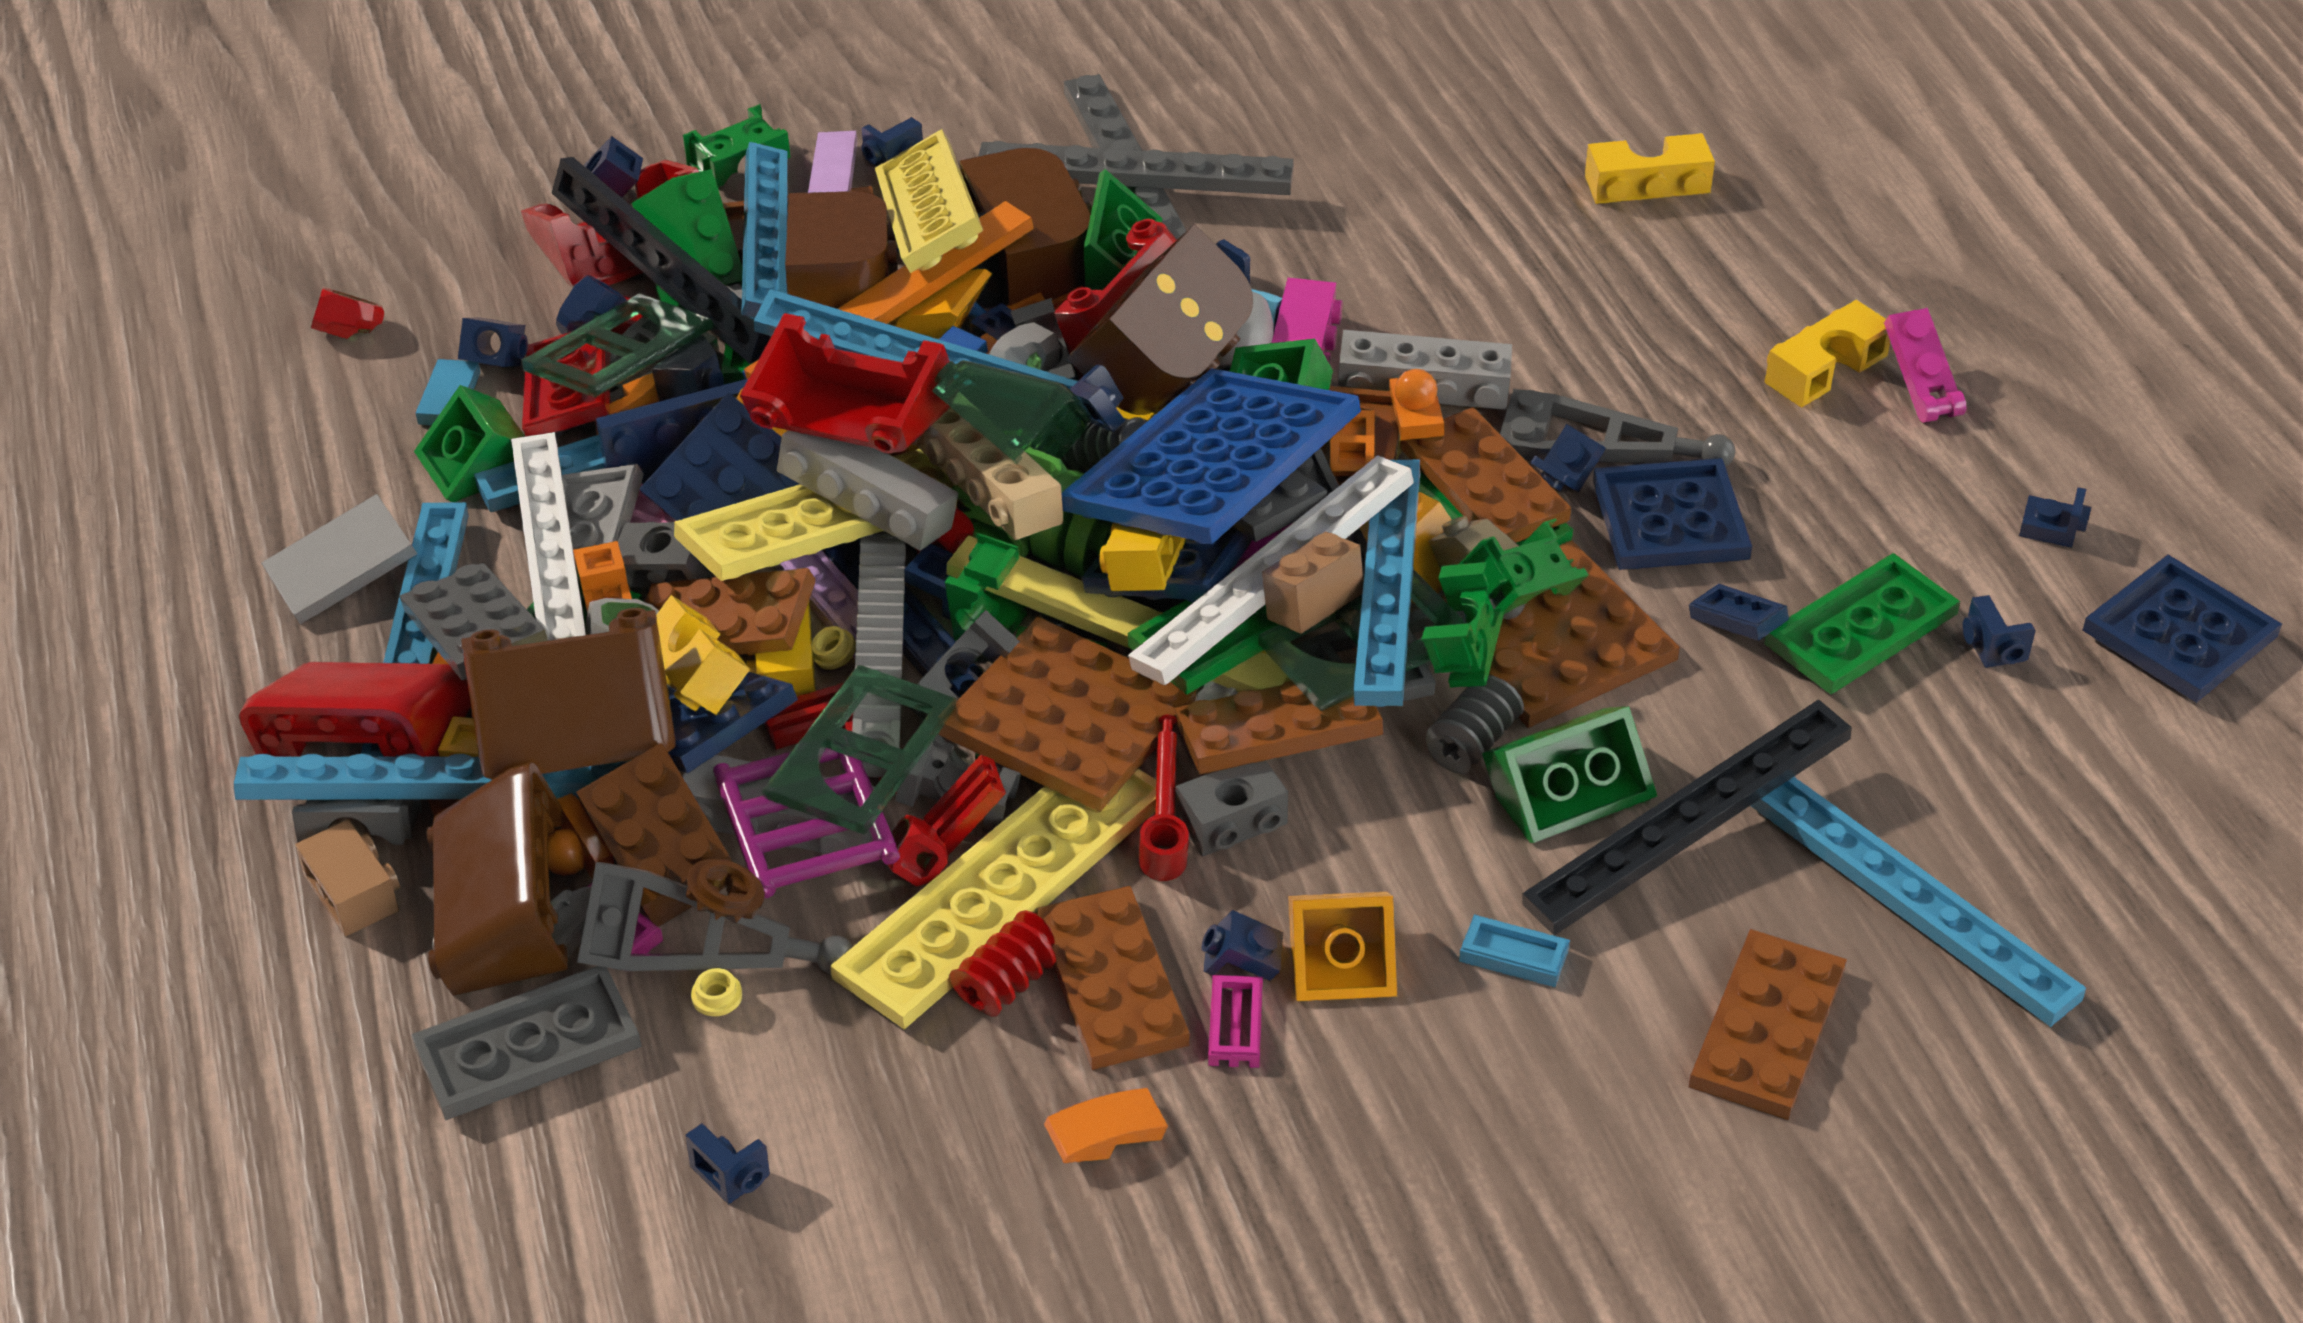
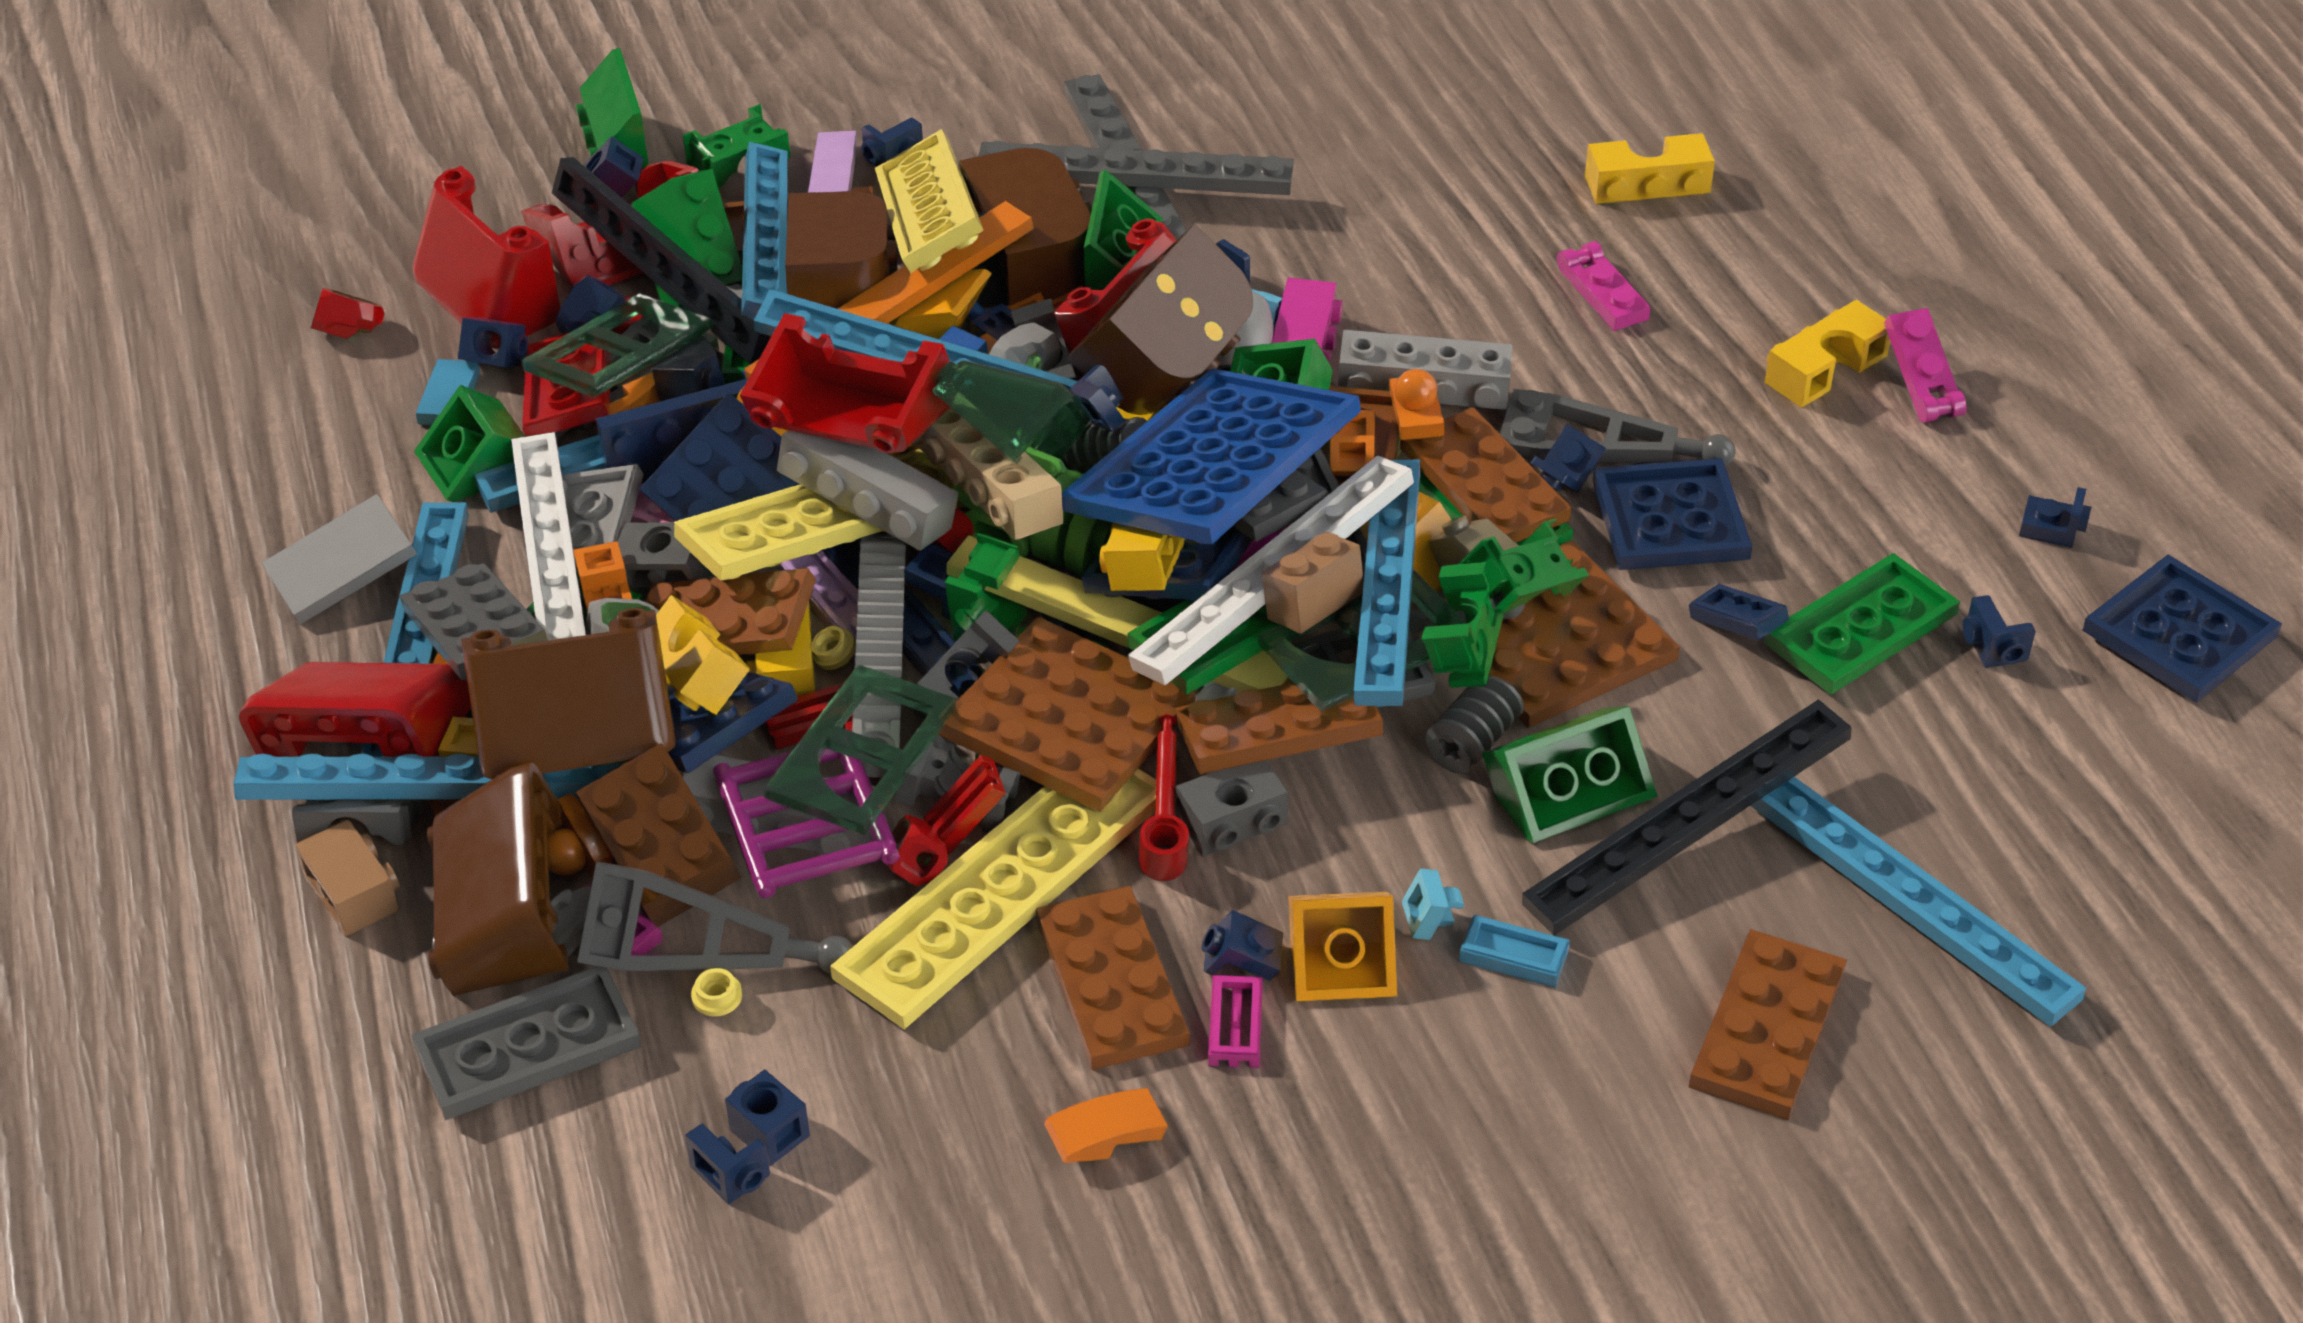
(477, 270): none -> red windscreen
(611, 108): none -> green slope
(743, 889): reddish brown gear -> none
(768, 1113): none -> dark blue brick
(1005, 964): red piece -> none
(1429, 904): none -> medium azure tile
(1603, 286): none -> dark pink plate

